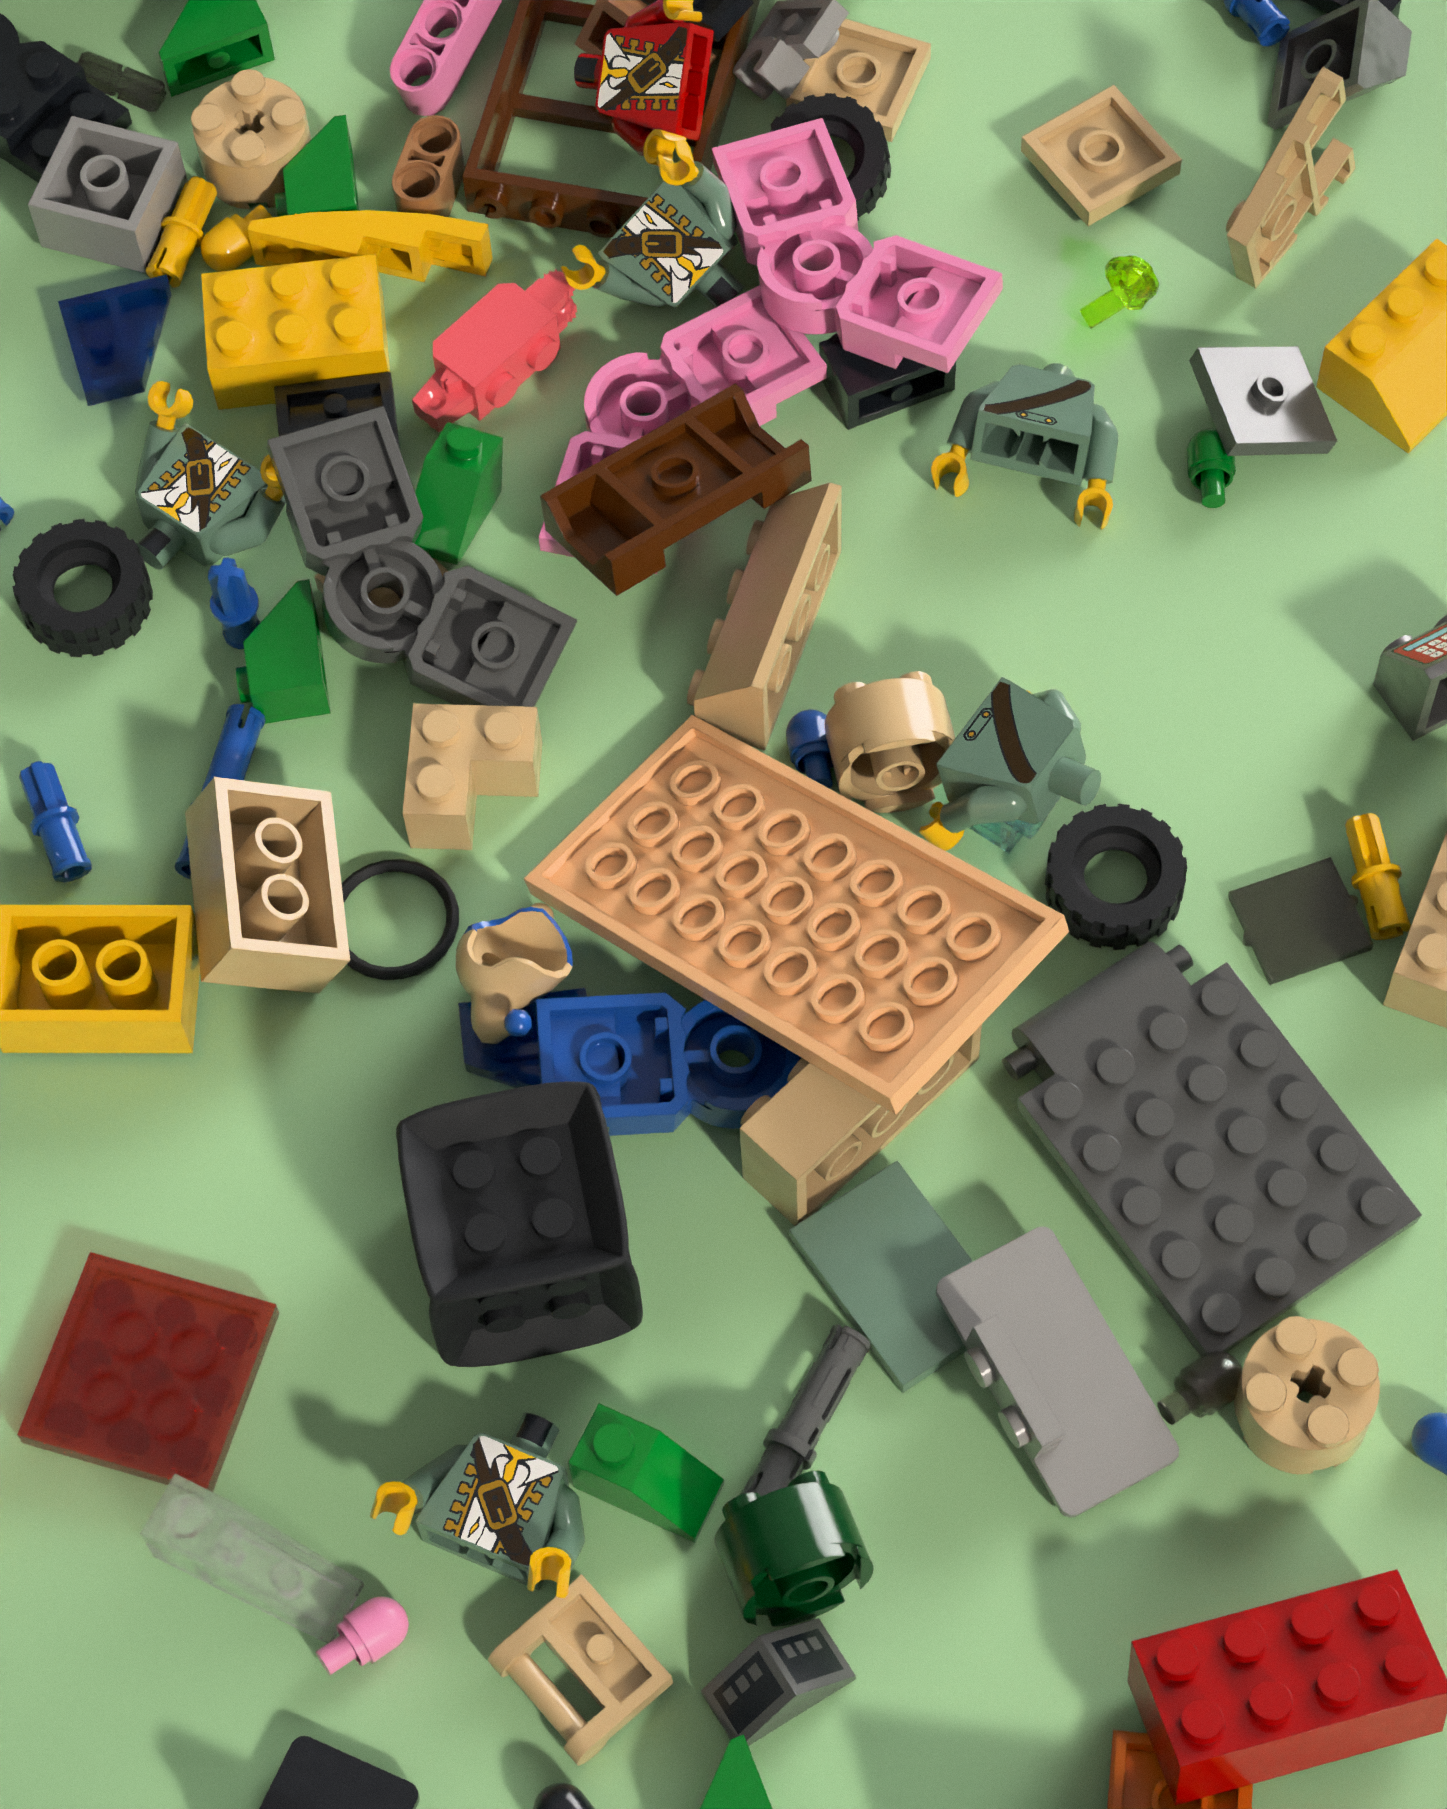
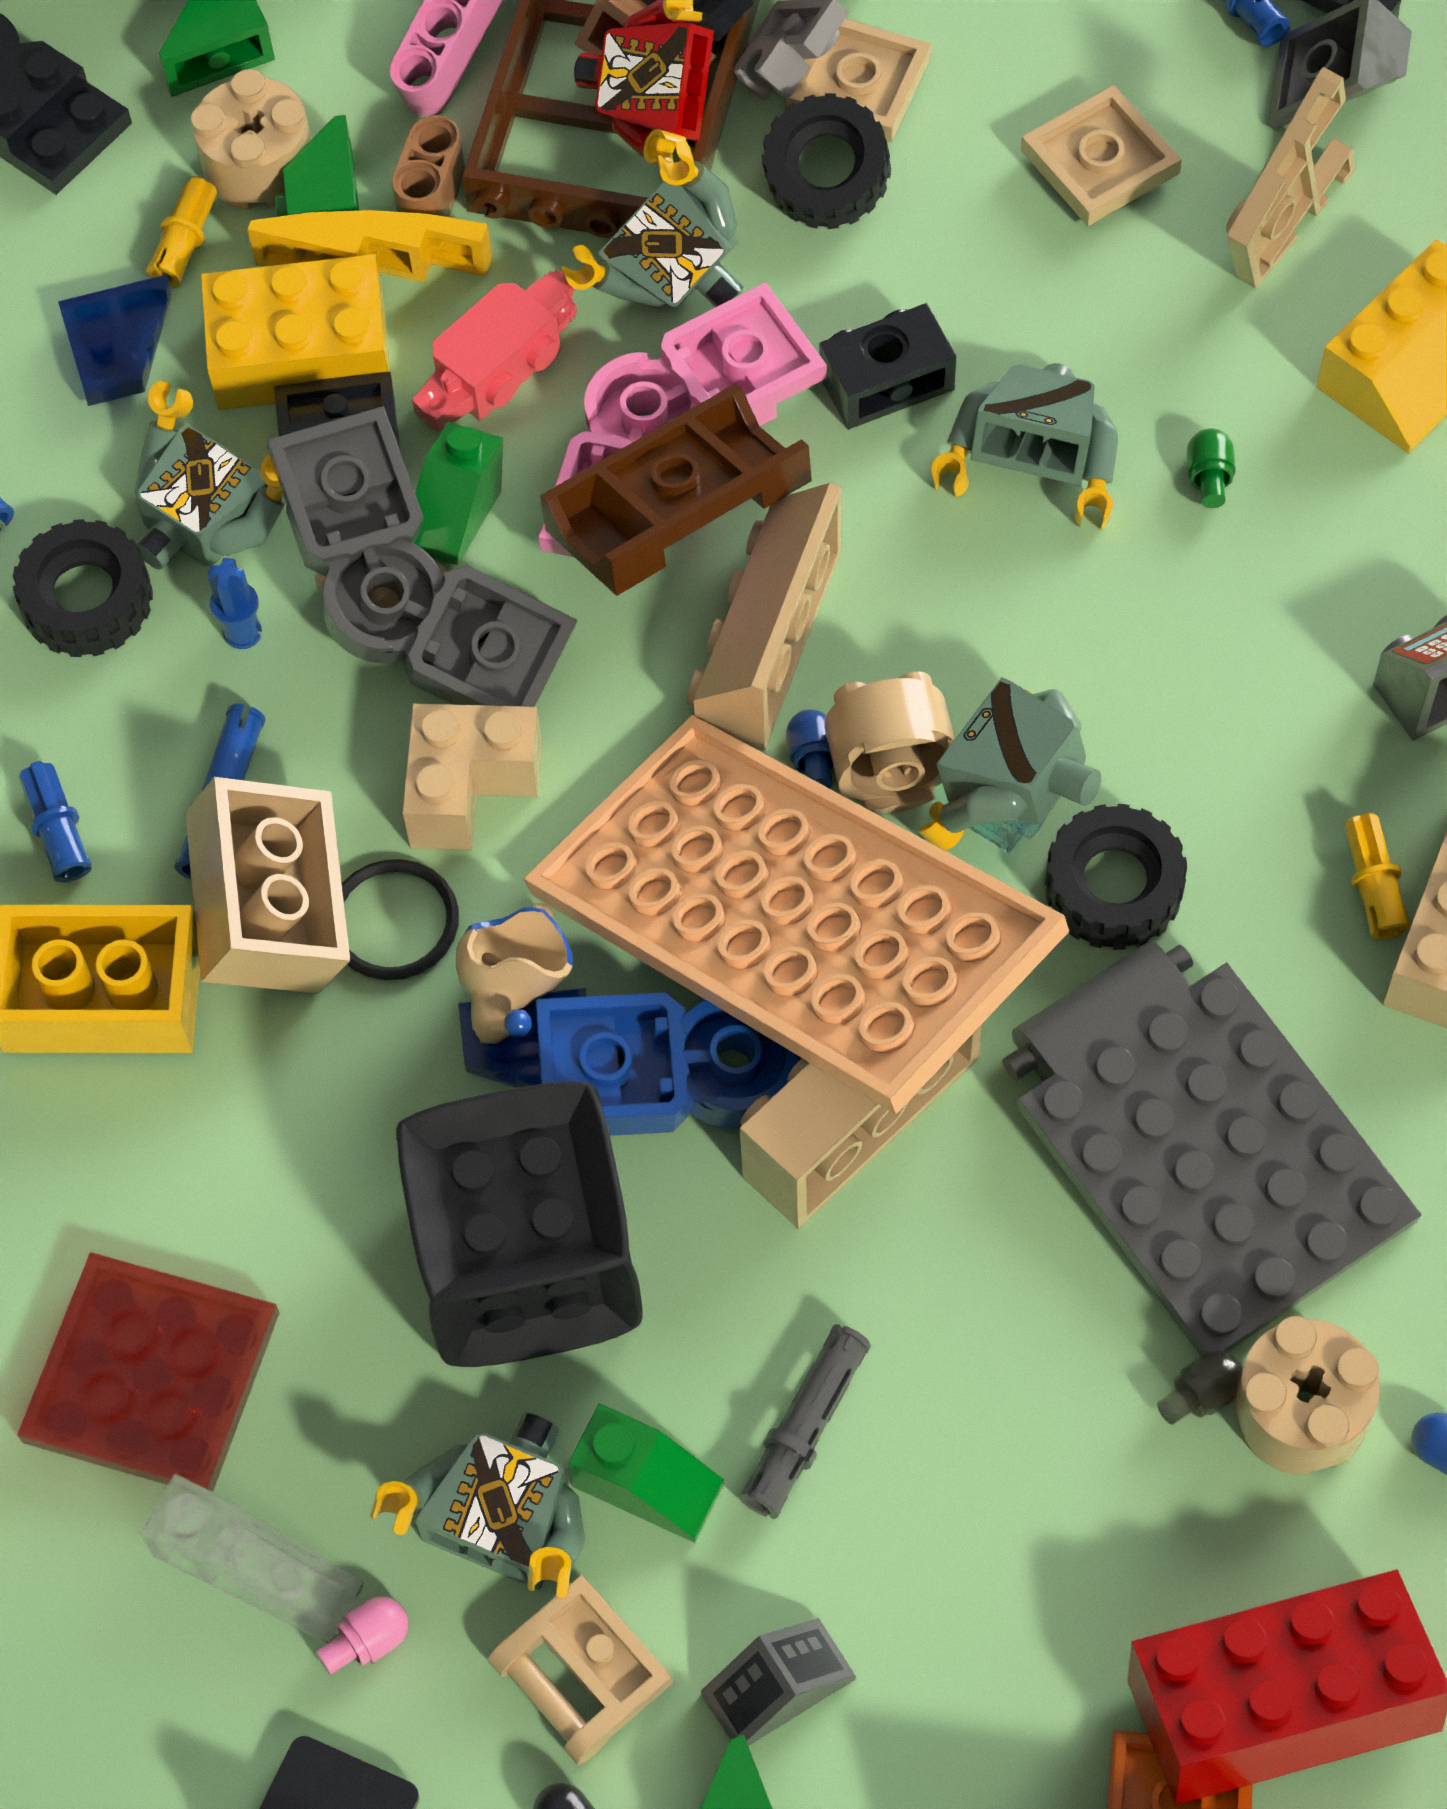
(107, 193): light grey brick -> none
(130, 84): clear smoke piece -> none
(228, 242): yellow cylinder -> none
(286, 661): green slope -> none
(792, 1550): dark green brick -> none
(825, 276): bright pink plate -> none
(881, 1263): sand green tile -> none
(1056, 1372): light grey bracket -> none
(1131, 285): clear neon green plate -> none
(1262, 400): plate -> none
(1300, 921): clear smoke piece -> none

